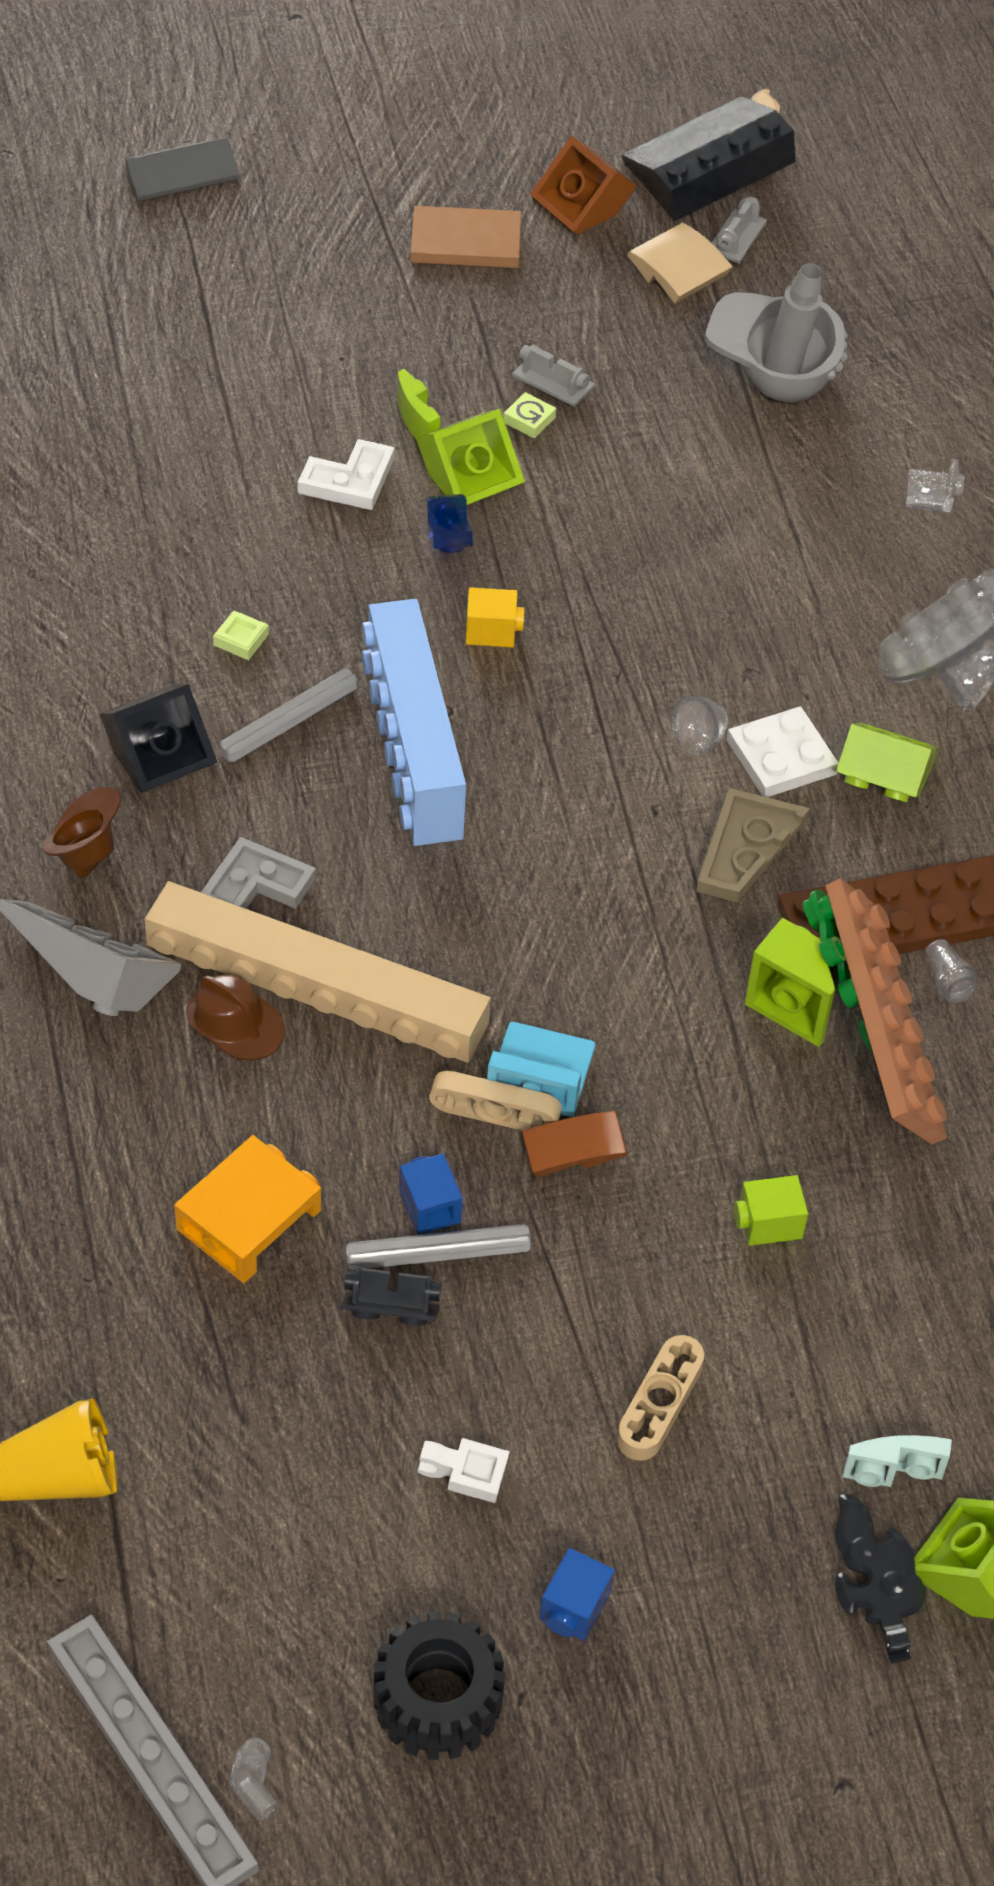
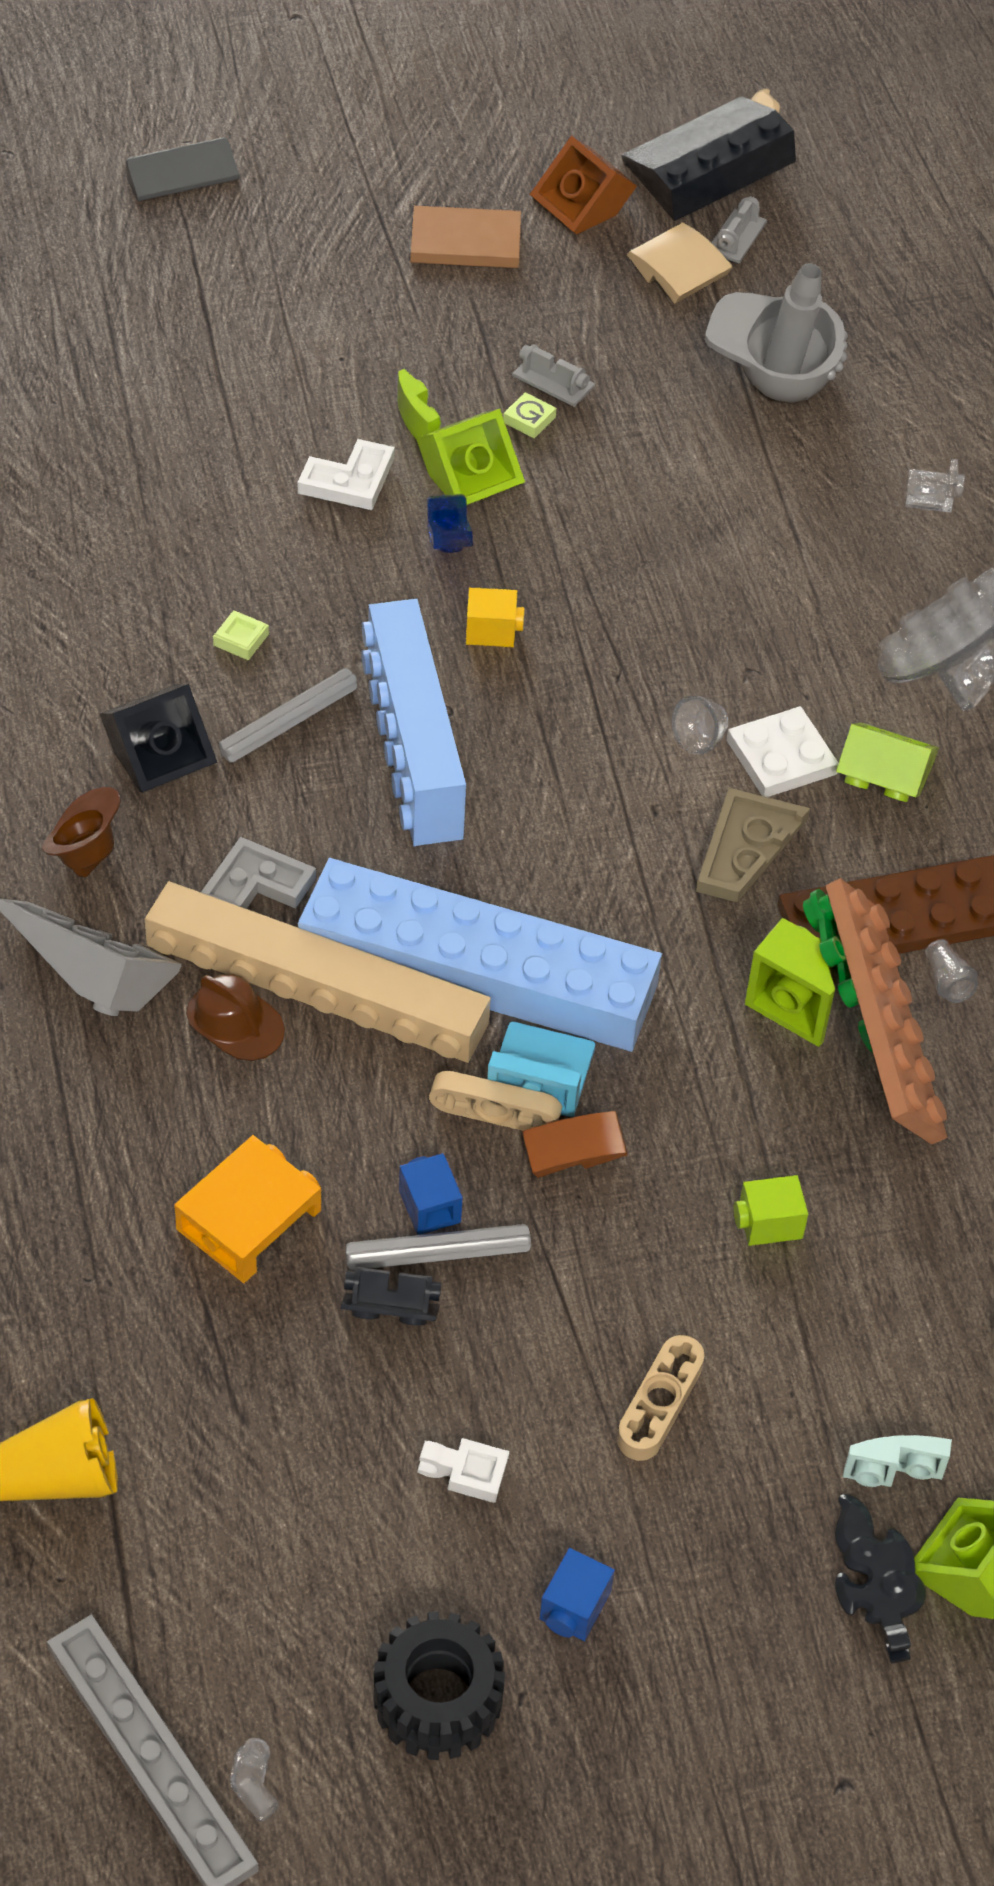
(519, 960): none -> light blue brick

